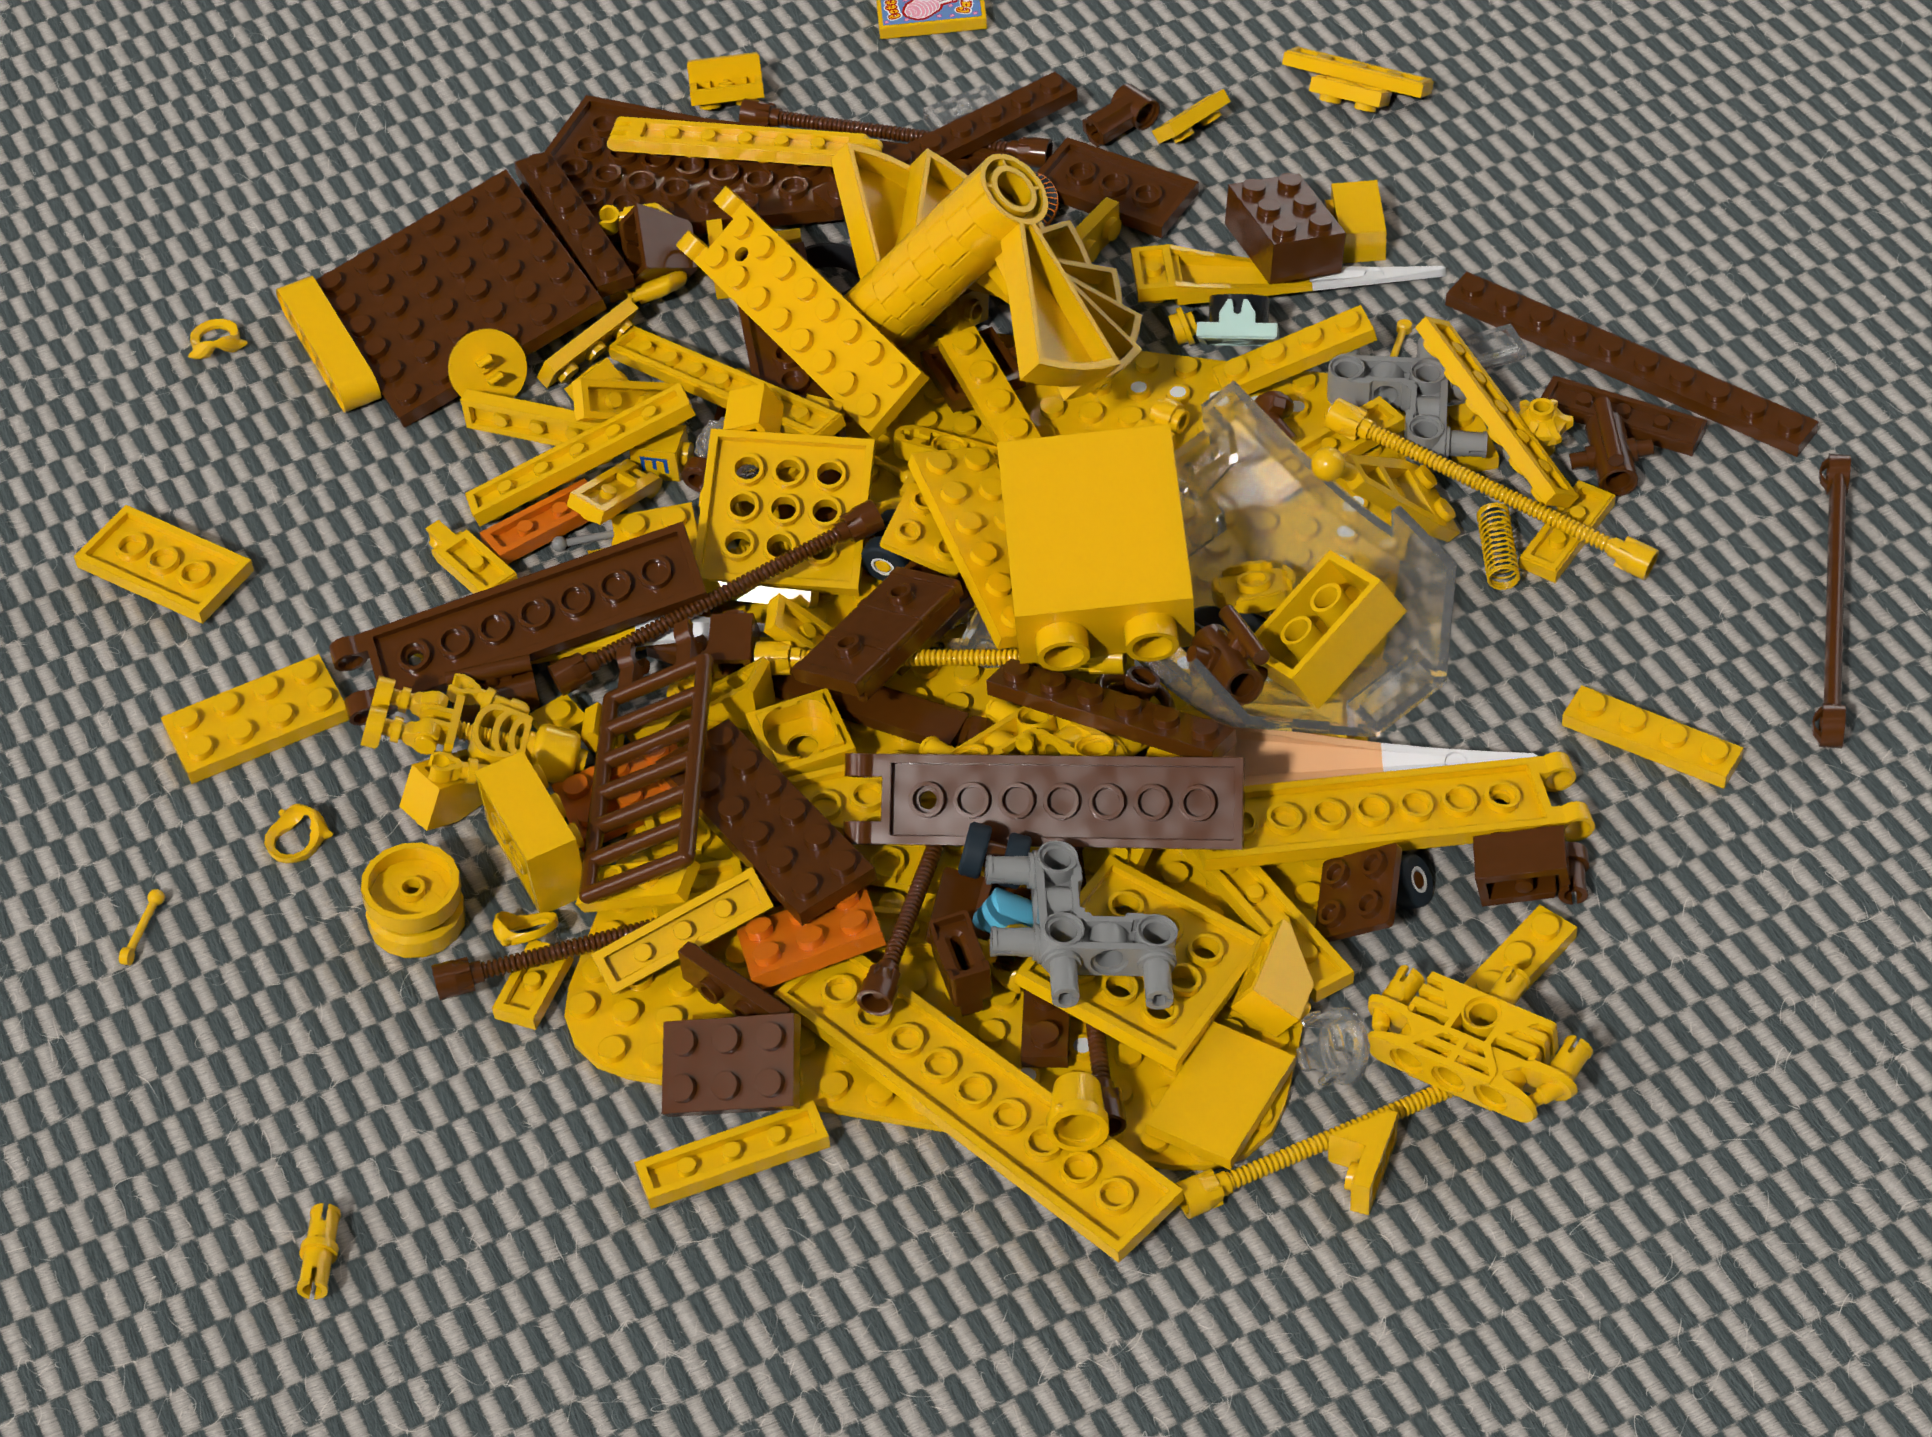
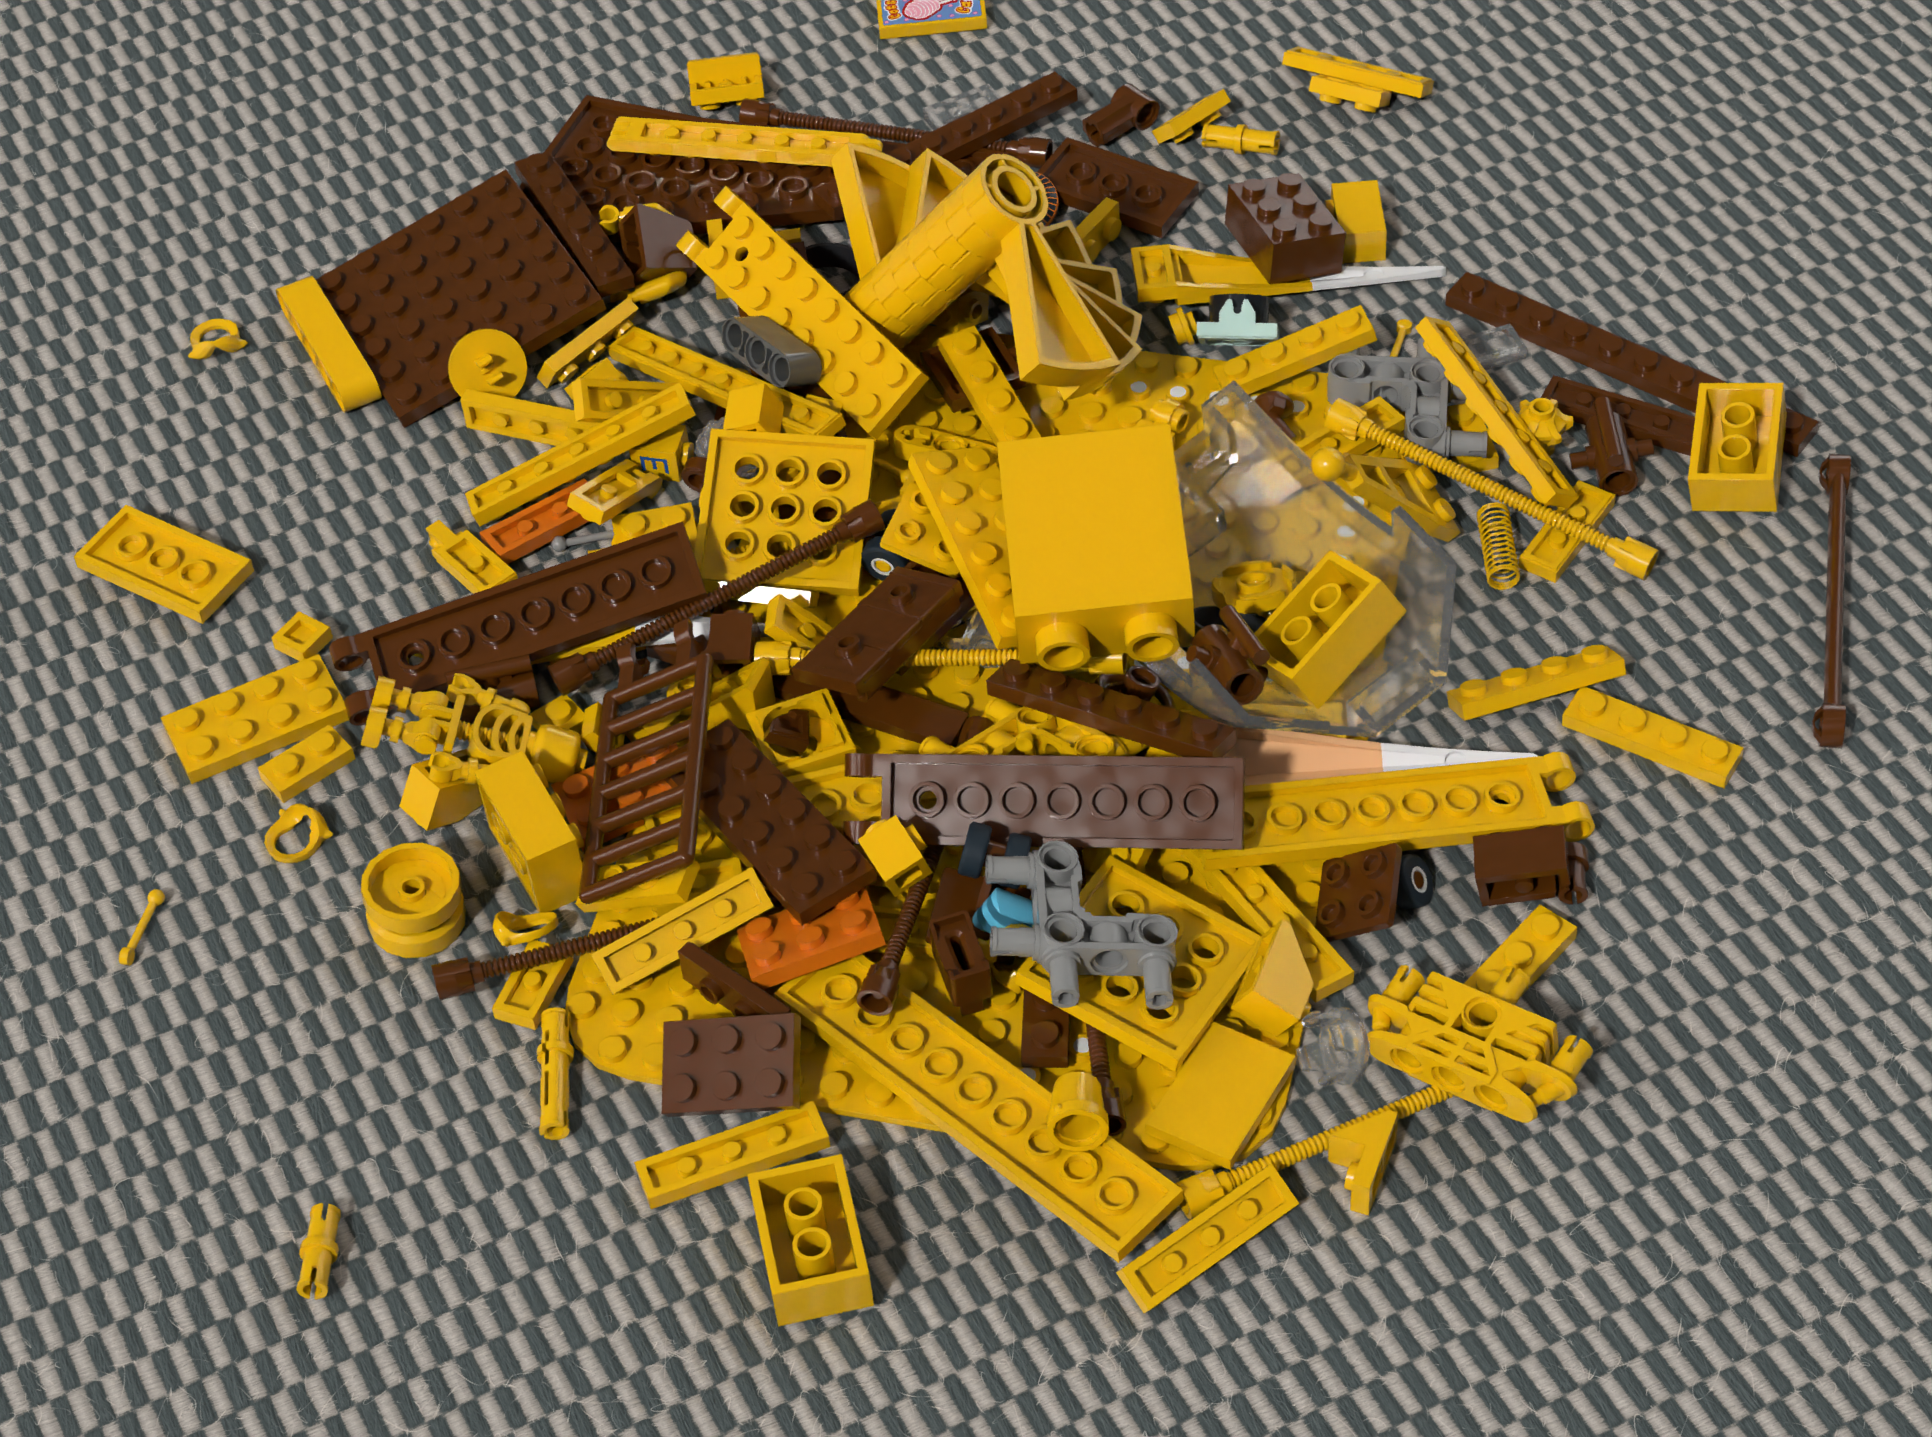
(302, 637): none -> yellow plate
(306, 763): none -> yellow plate
(555, 1056): none -> yellow pin
(771, 351): none -> dark grey beam
(790, 730): none -> reddish brown tile
(810, 1240): none -> yellow brick
(896, 853): none -> yellow brick
(1207, 1238): none -> yellow plate
(1240, 139): none -> yellow pin
(1527, 685): none -> yellow plate
(1737, 447): none -> yellow brick

